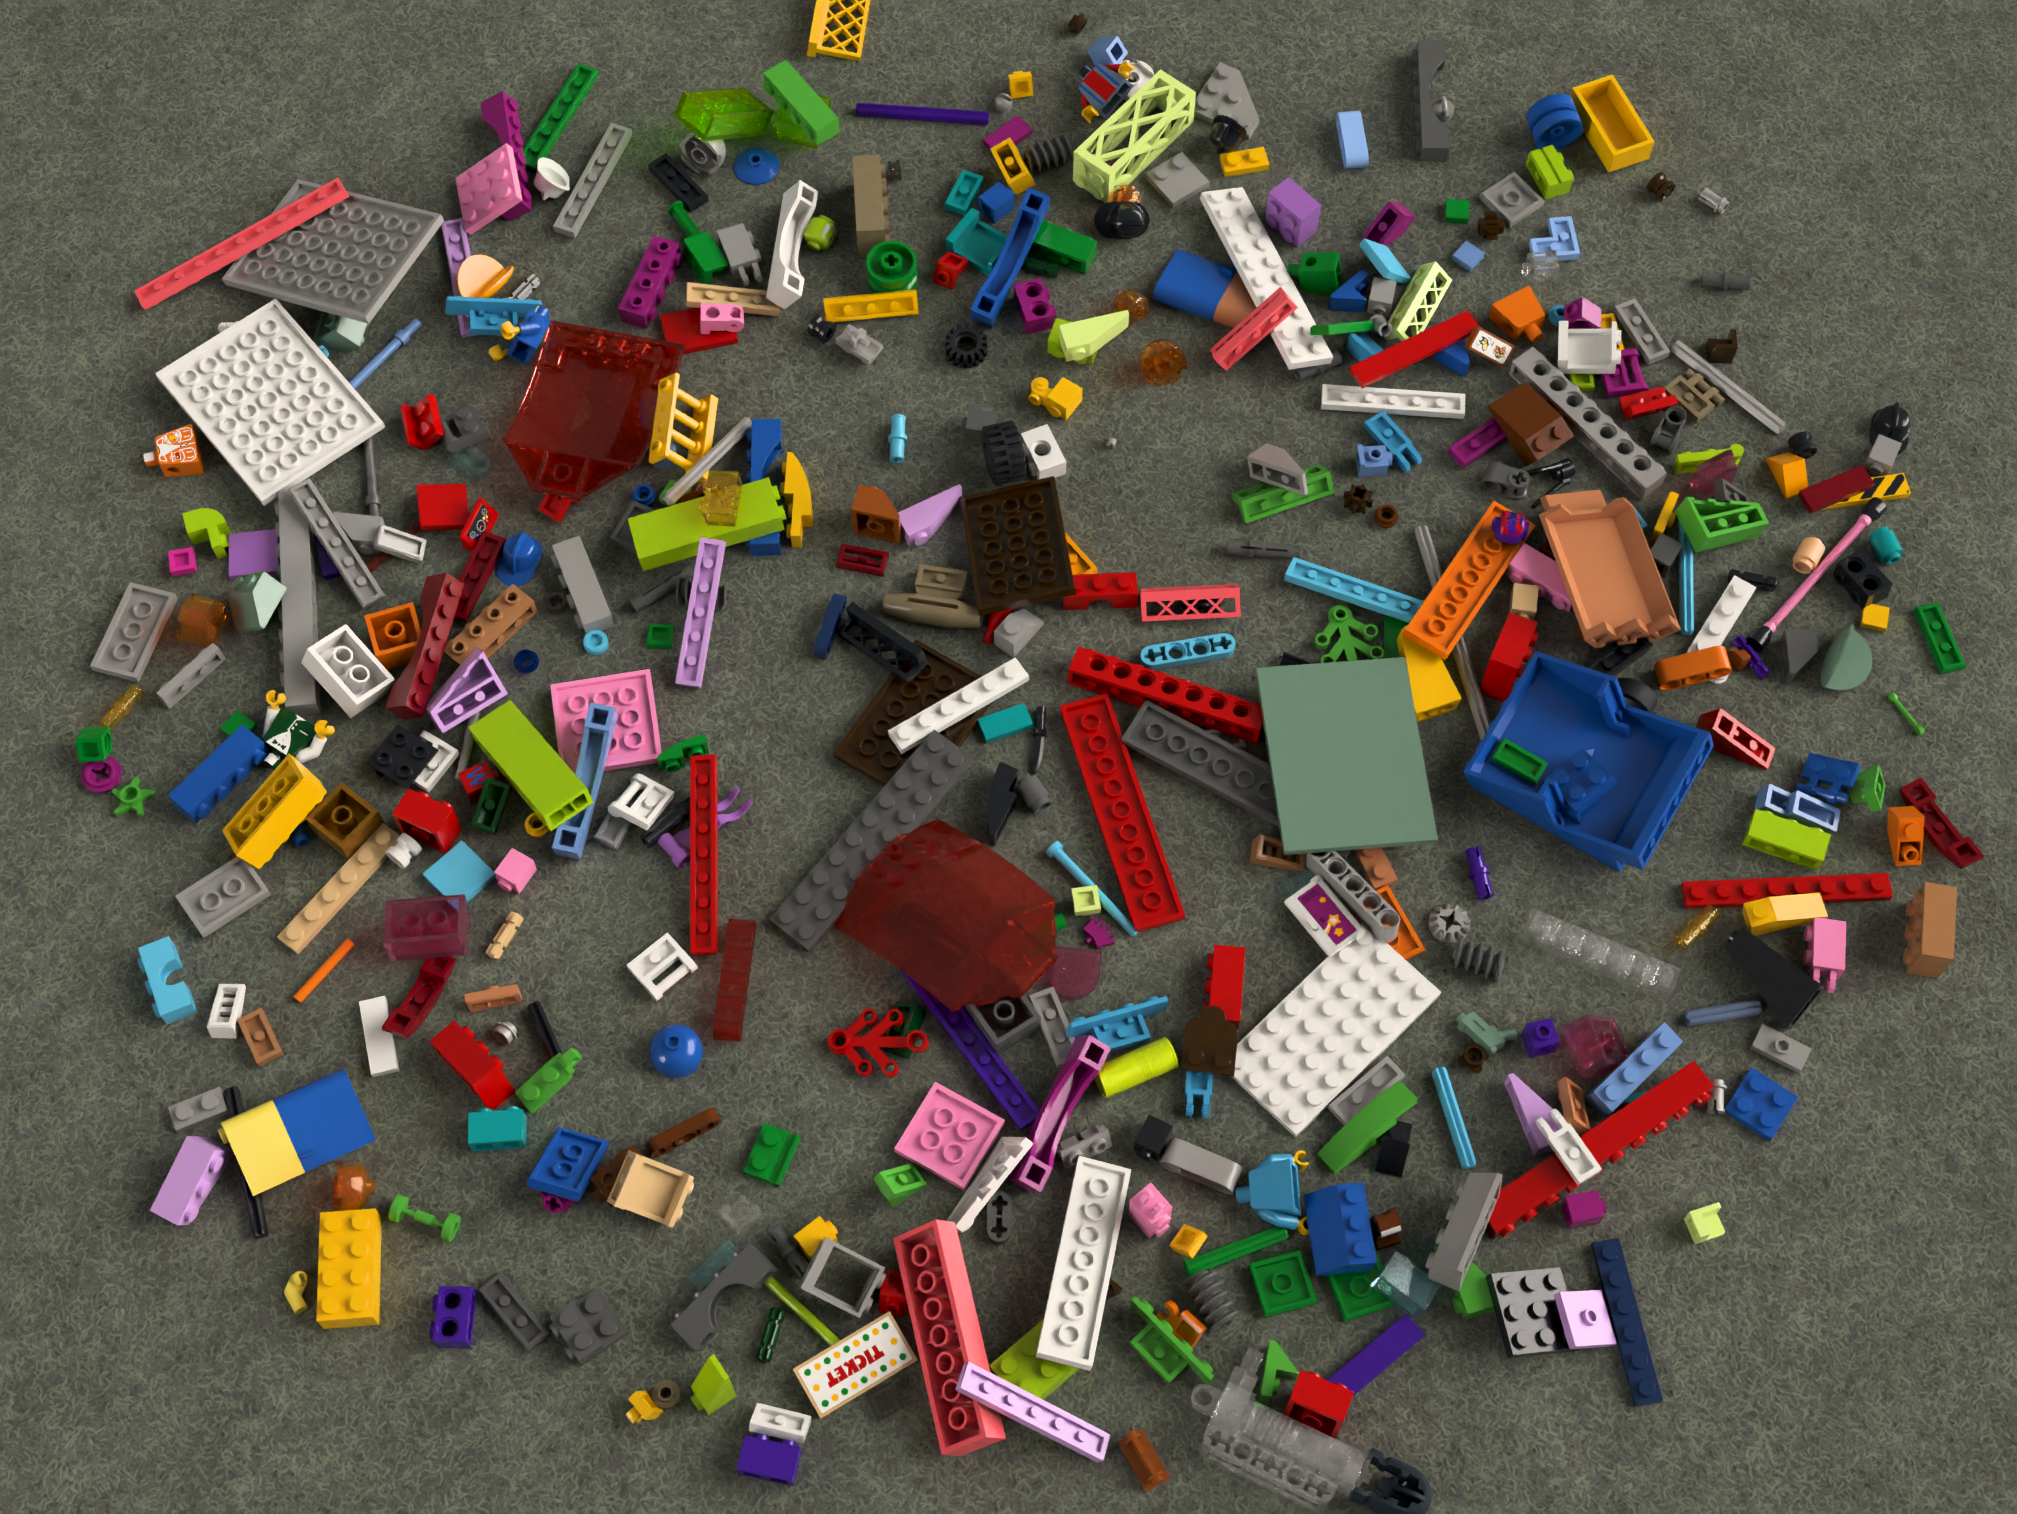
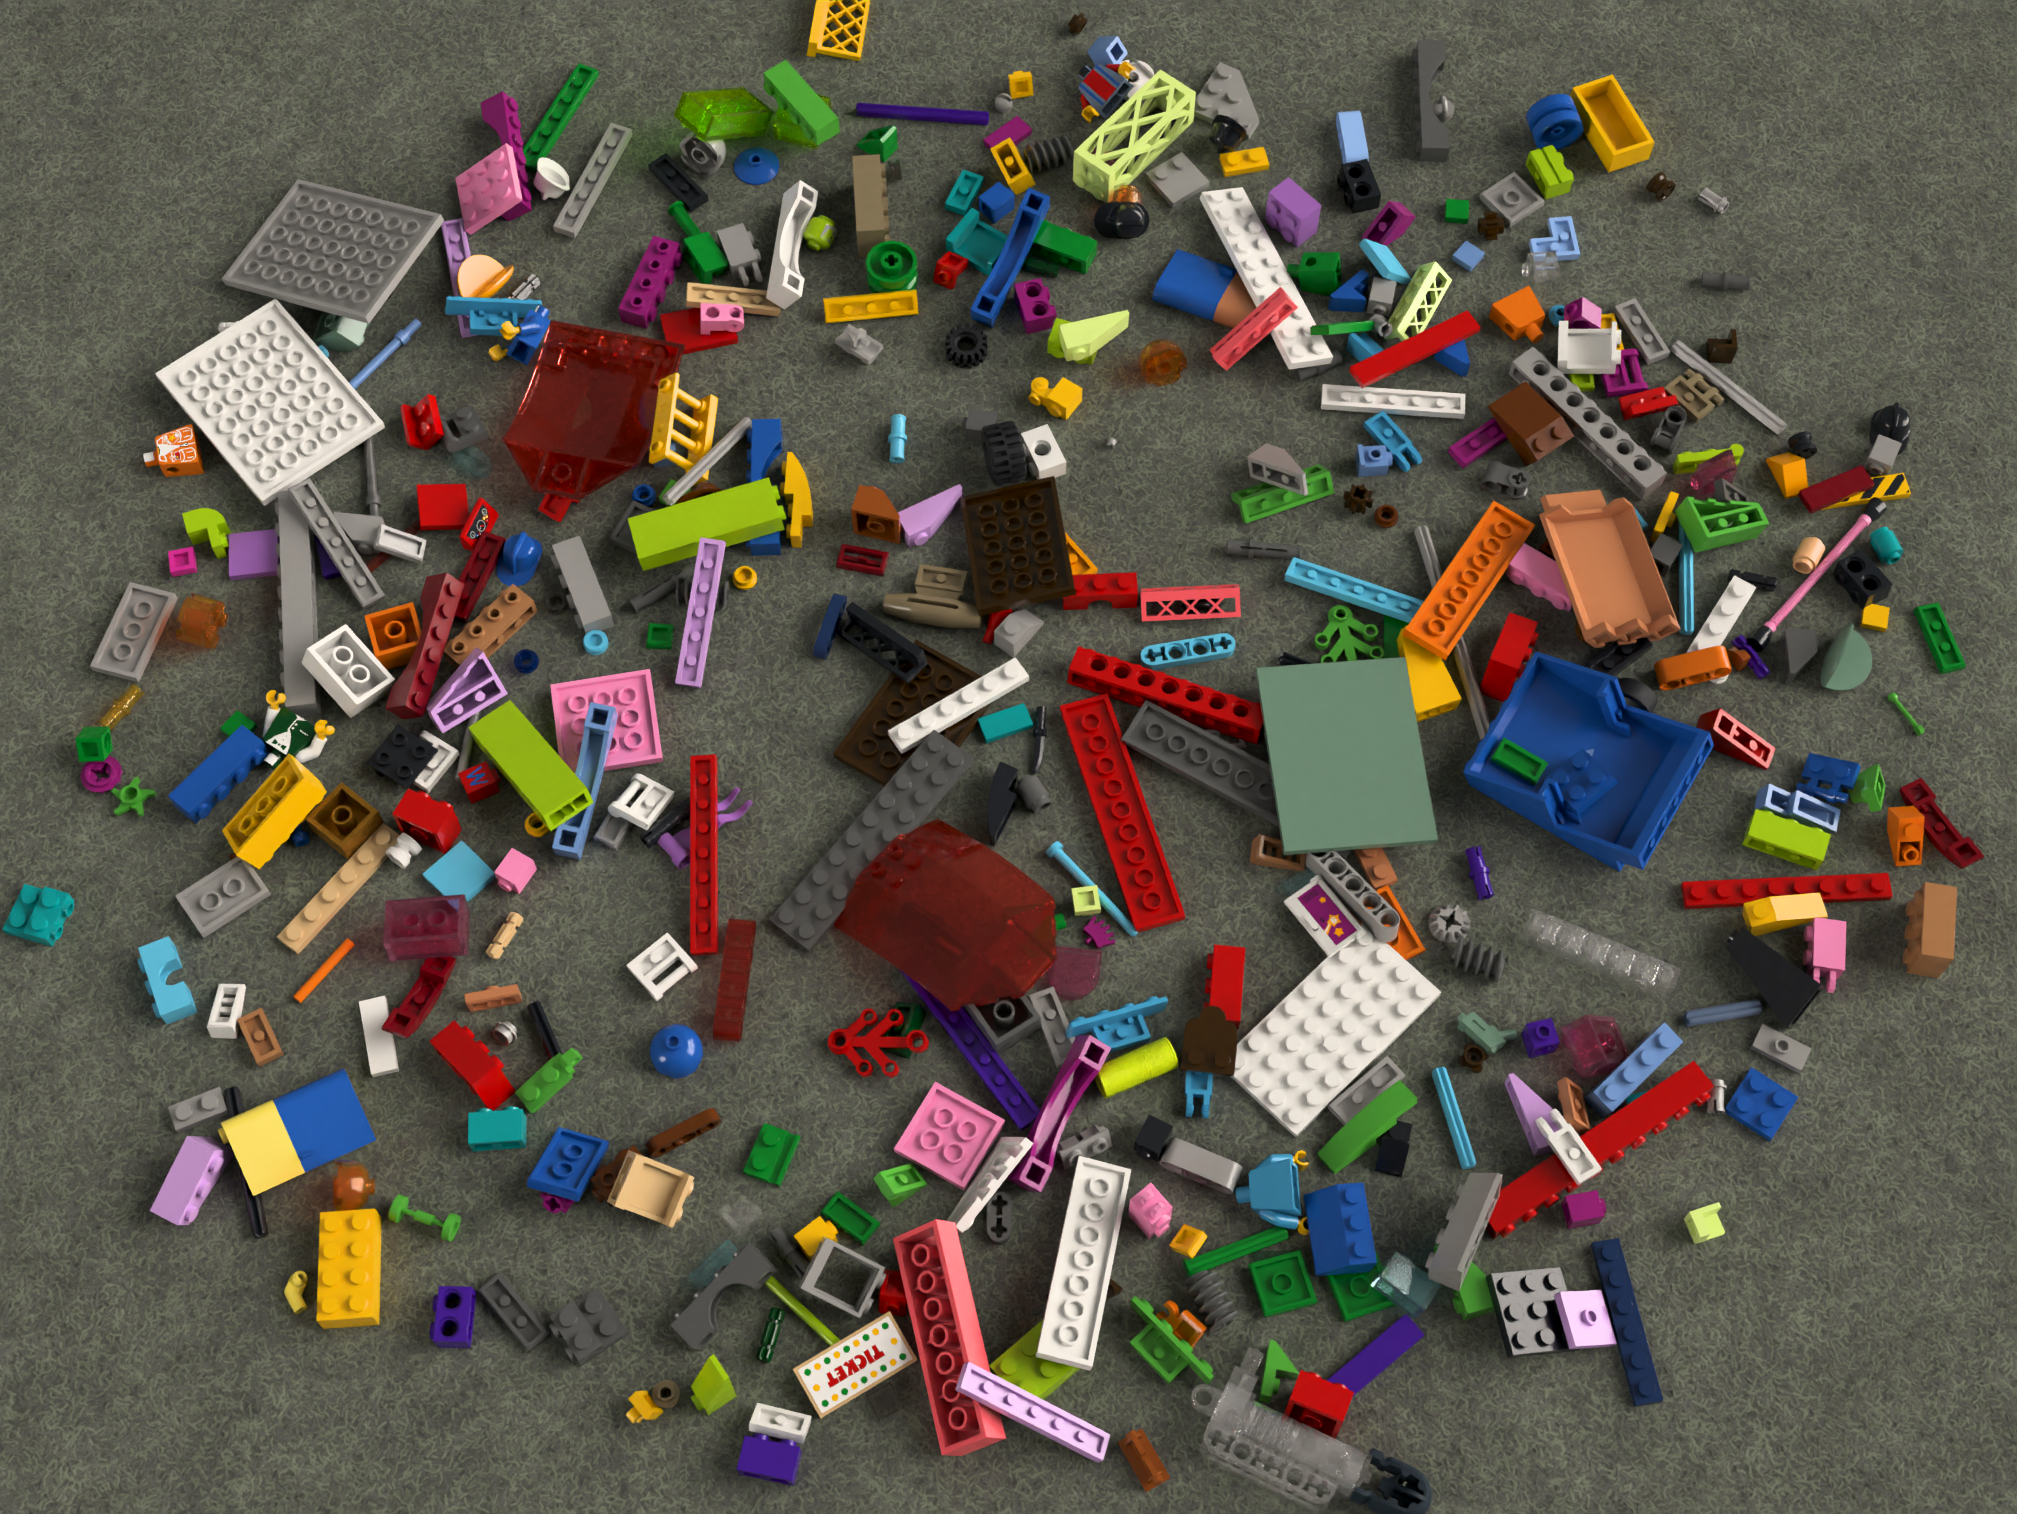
(39, 914): none -> teal plate
(190, 675): light grey plate -> none
(241, 243): coral plate -> none
(254, 600): sand green slope -> none
(491, 805): dark green slope -> none
(673, 758): green slope -> none
(721, 498): clear yellow brick -> none
(744, 578): none -> yellow plate
(821, 328): black wheel -> none
(850, 1218): none -> green tile
(880, 141): none -> green slope
(1133, 302): clear orange head -> none
(1359, 186): none -> black brick
(1385, 1229): reddish brown leg -> none
(1489, 346): tile -> none
(1510, 527): dark purple head -> none
(1524, 600): tan brick -> none
(1559, 471): black plant -> none
(1696, 927): clear yellow pin -> none

